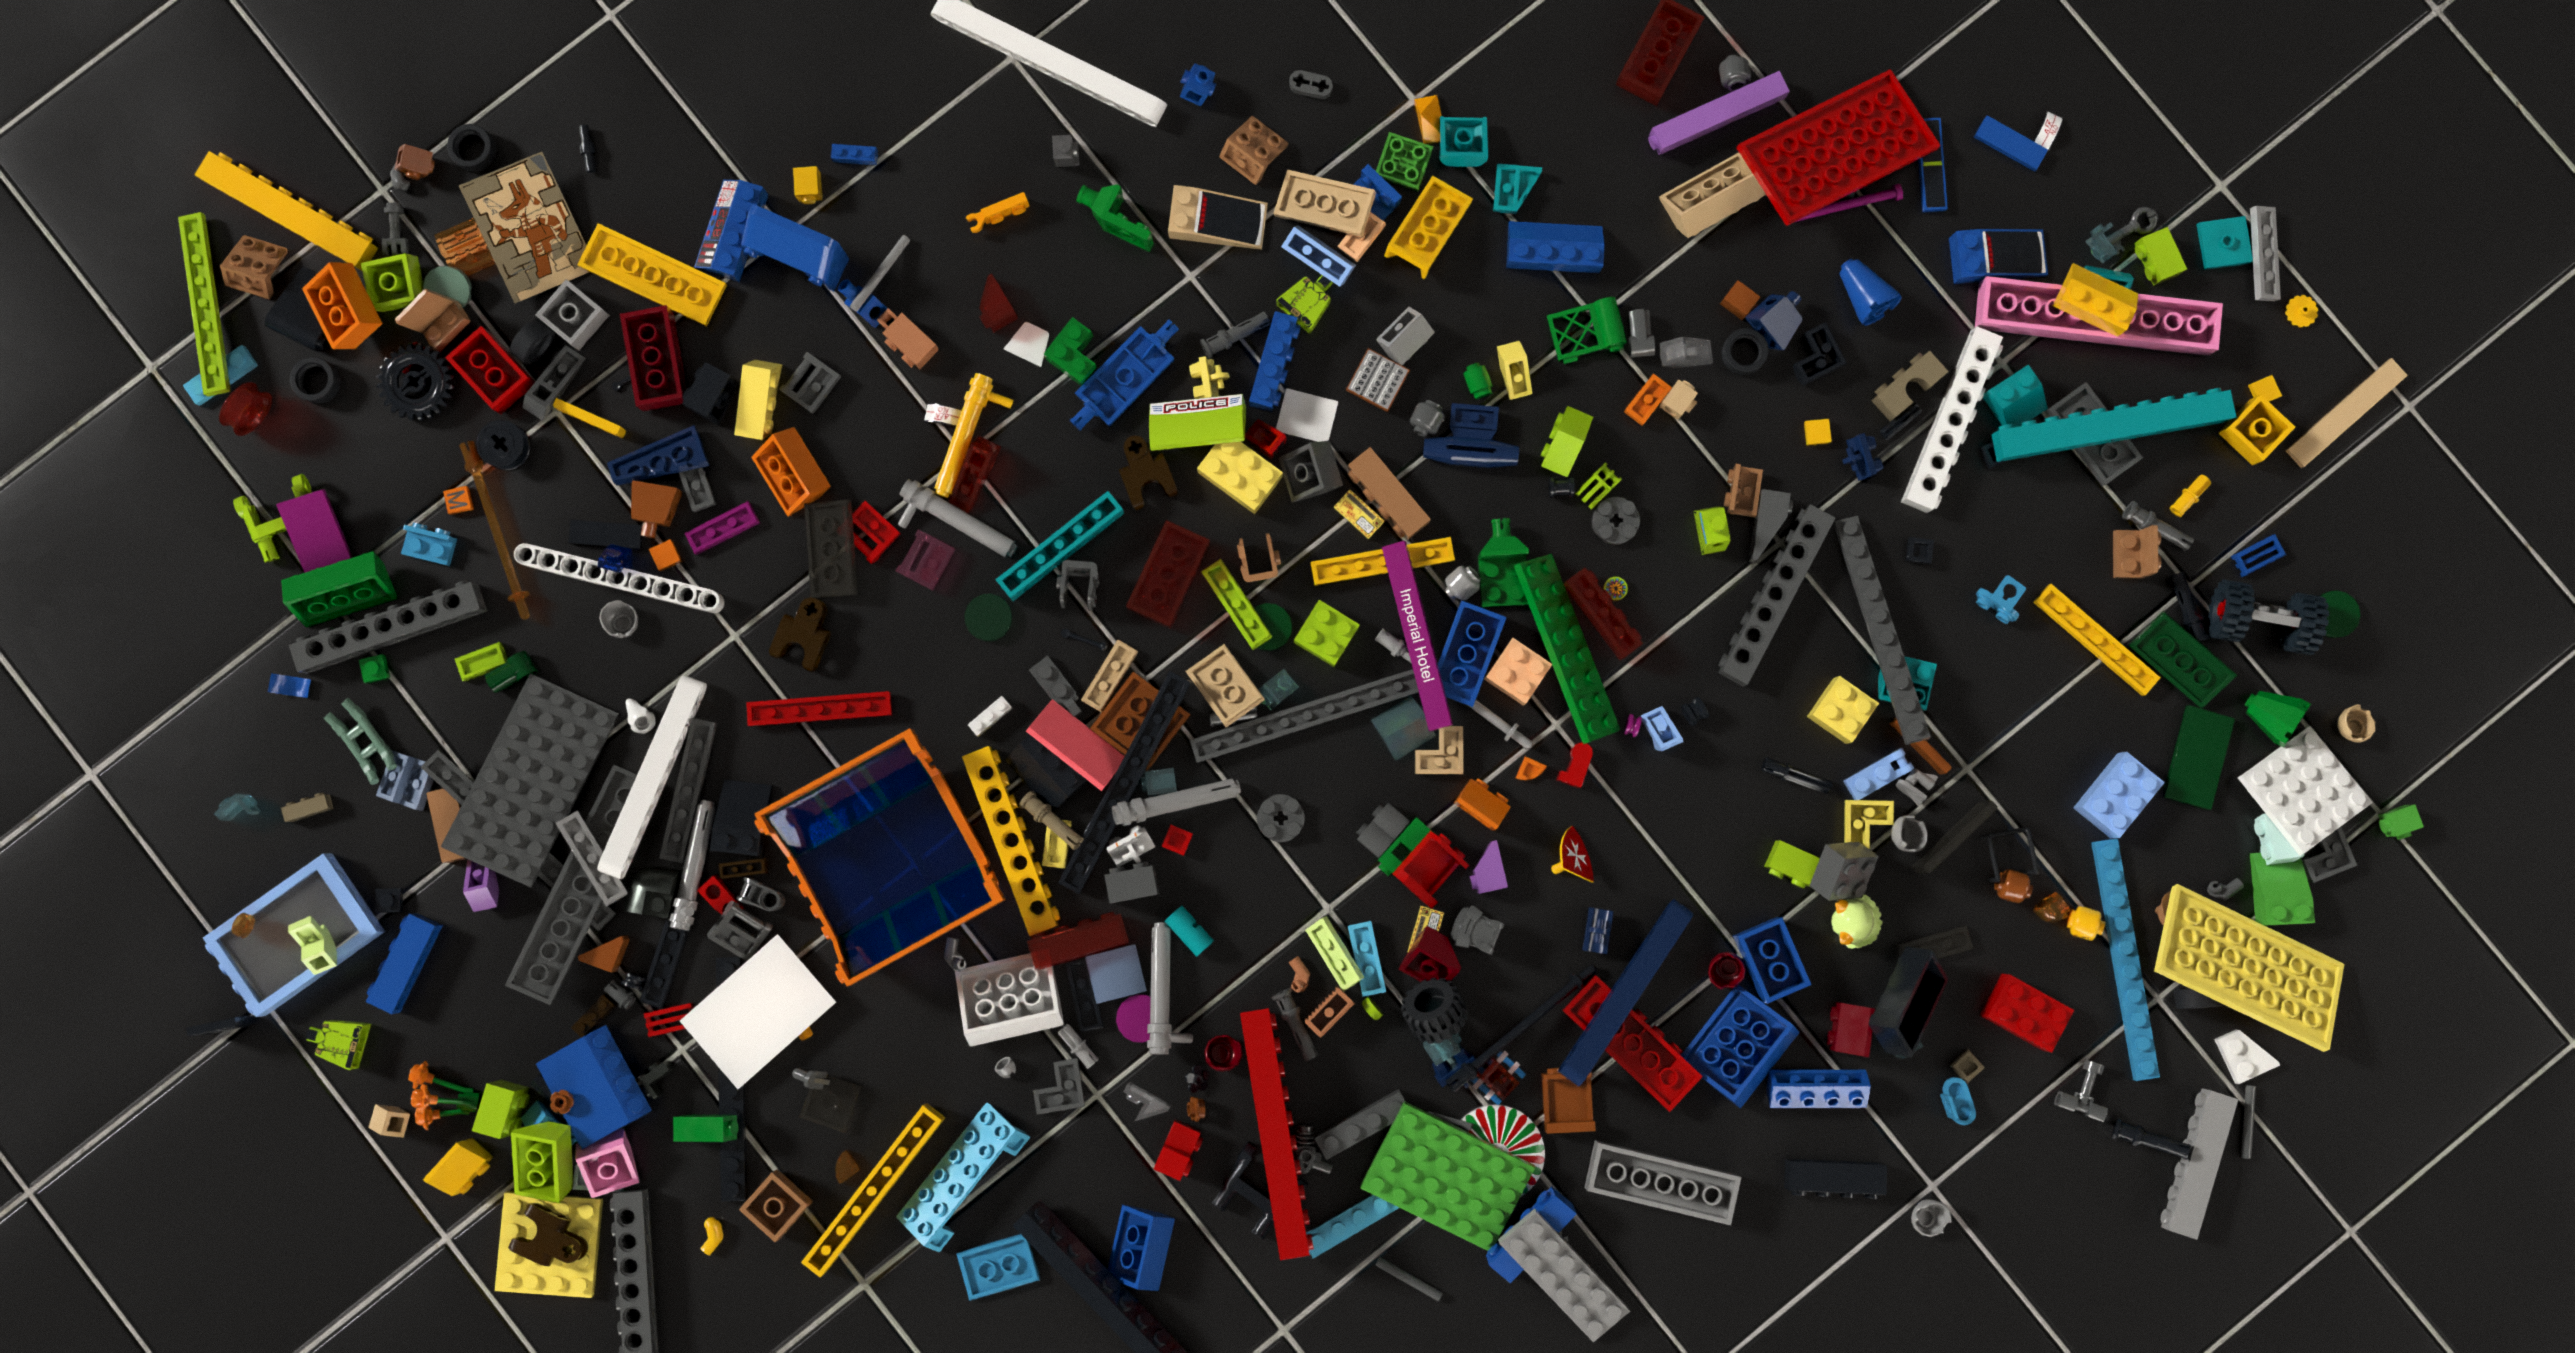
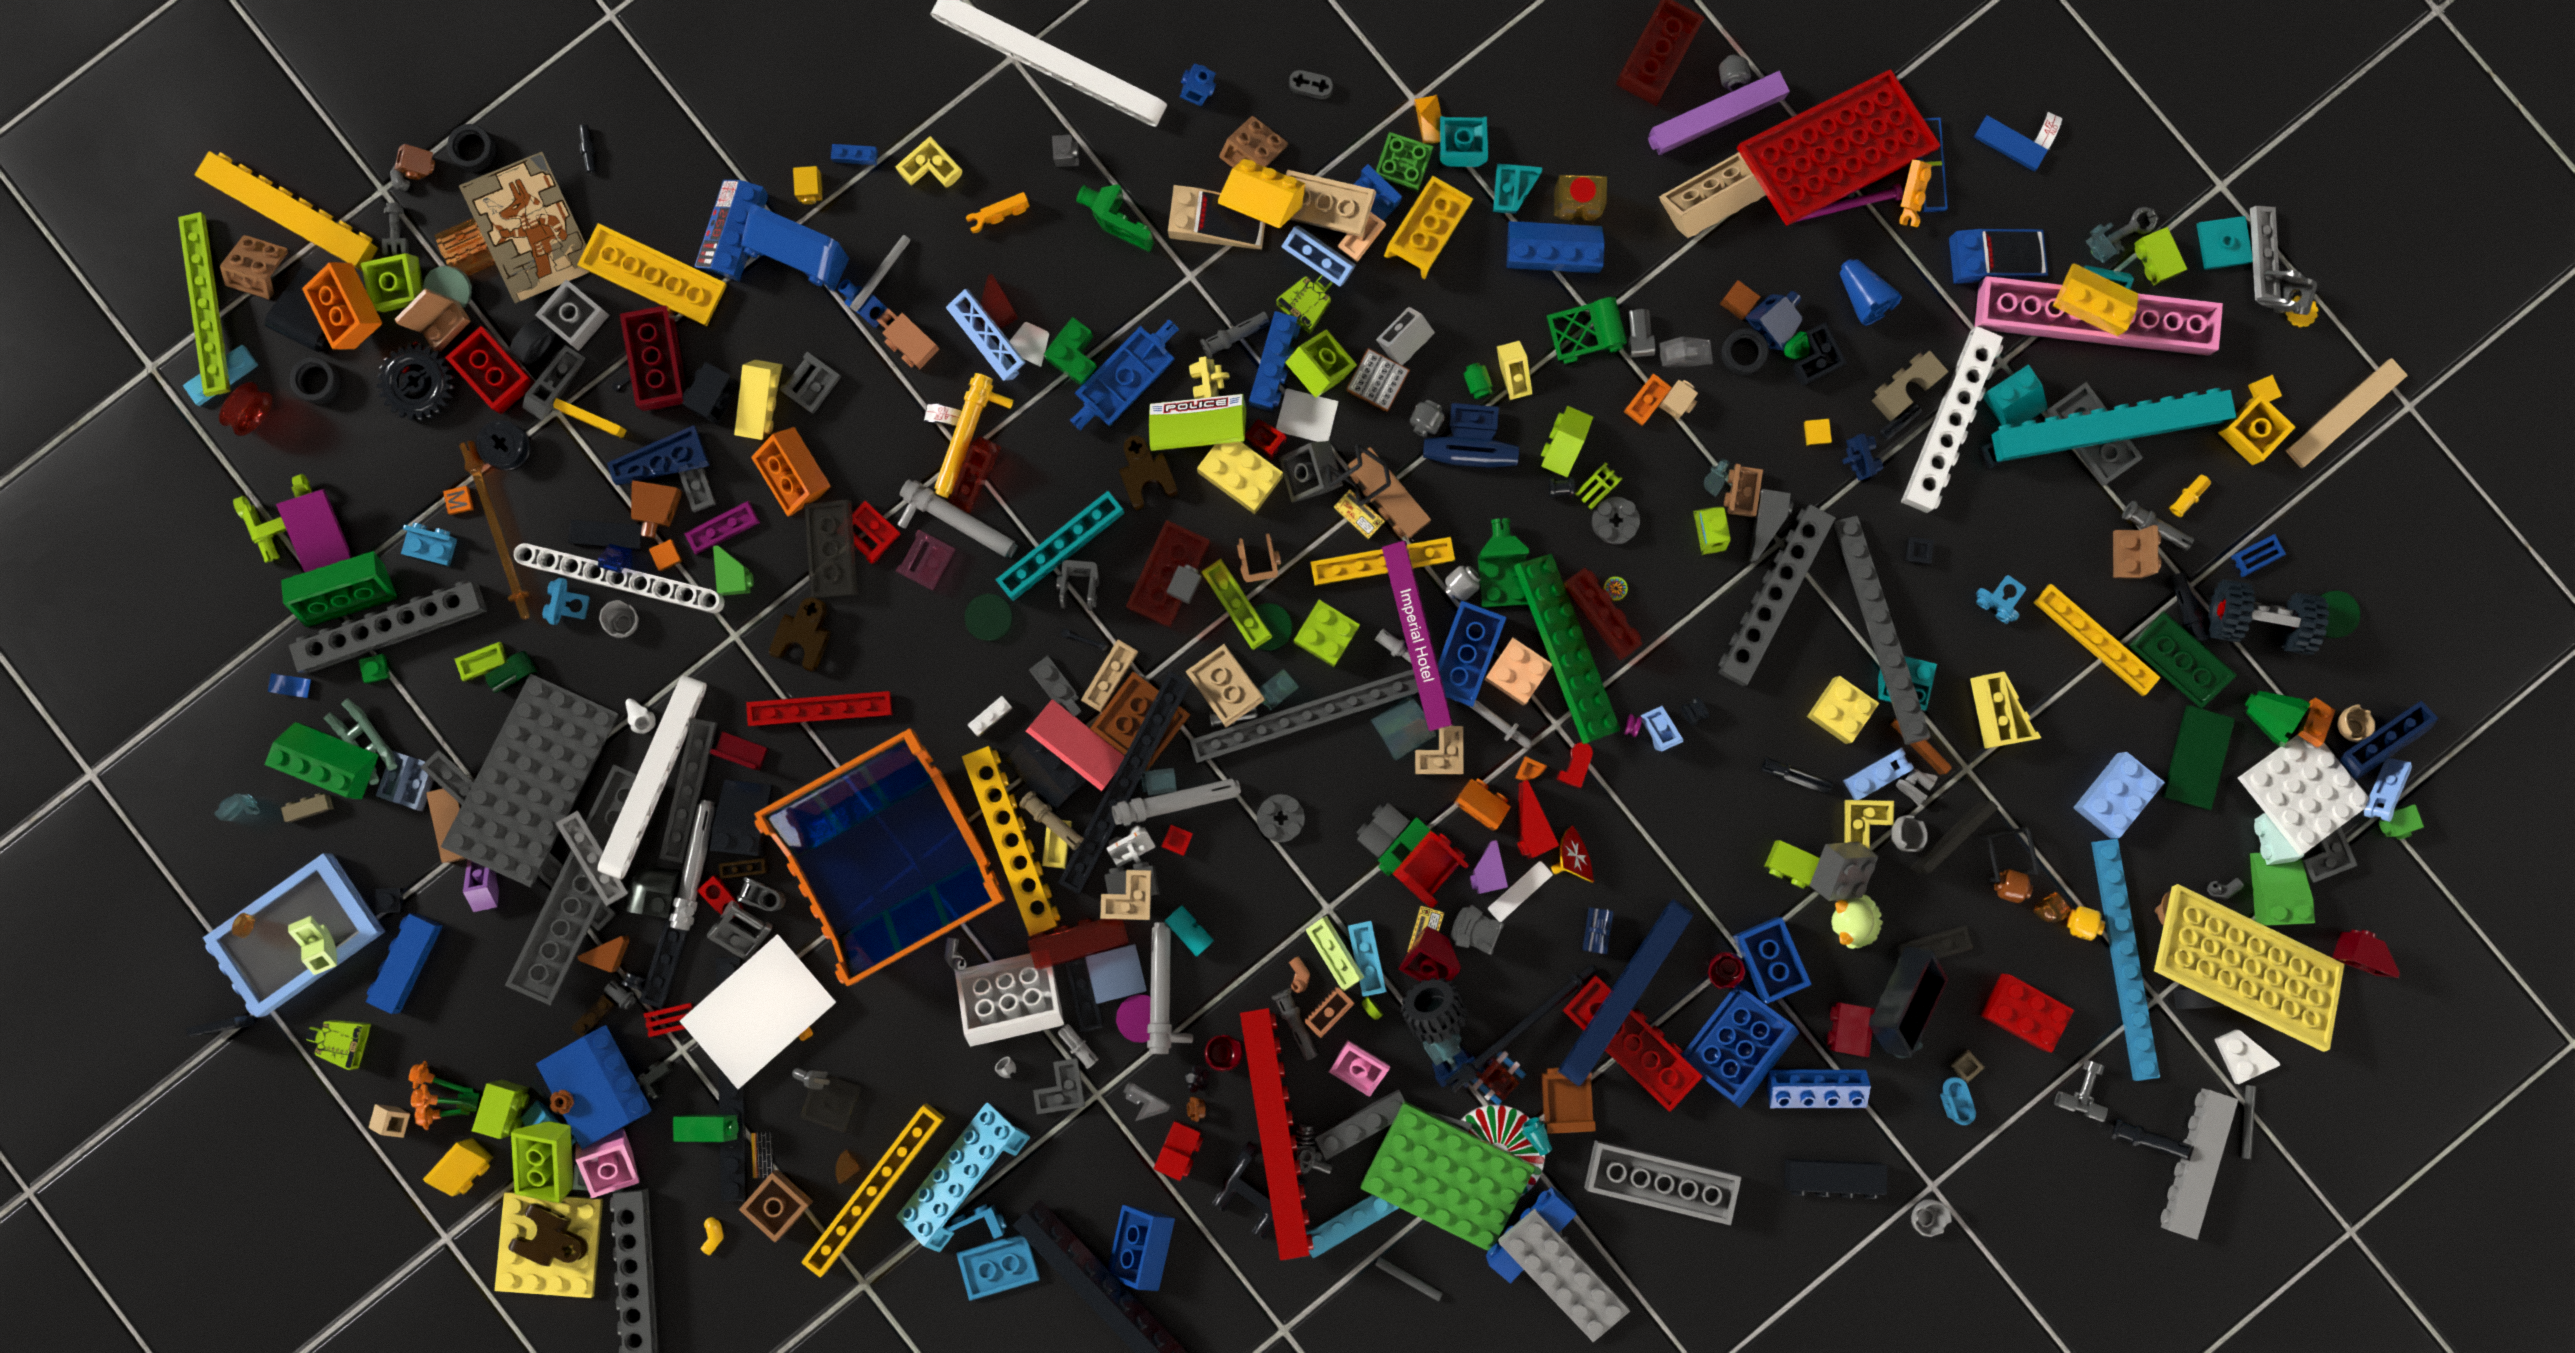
(322, 760): none -> green slope
(557, 606): none -> dark azure bracket
(731, 575): none -> bright green slope
(740, 751): none -> dark red panel
(762, 1154): none -> black sticker
(929, 157): none -> light yellow brick
(981, 336): none -> light blue fence
(994, 1220): none -> dark azure bracket
(1135, 902): none -> tan plate
(1184, 583): none -> dark grey brick
(1262, 193): none -> yellow slope
(1320, 363): none -> lime brick
(1359, 448): none -> black piece
(1359, 1068): none -> bright pink slope
(1520, 891): none -> white sticker
(1533, 827): none -> red slope
(1536, 1134): none -> teal cone
(1580, 196): none -> clear yellow brick
(1715, 480): none -> clear light blue piece
(1798, 347): none -> green tile
(1915, 192): none -> light orange plate
(2000, 712): none -> light yellow wedge
(2293, 282): none -> dark grey piece
(2316, 722): none -> orange plate
(2365, 953): none -> dark red slope
(2388, 740): none -> dark blue brick
(2388, 788): none -> light blue plate

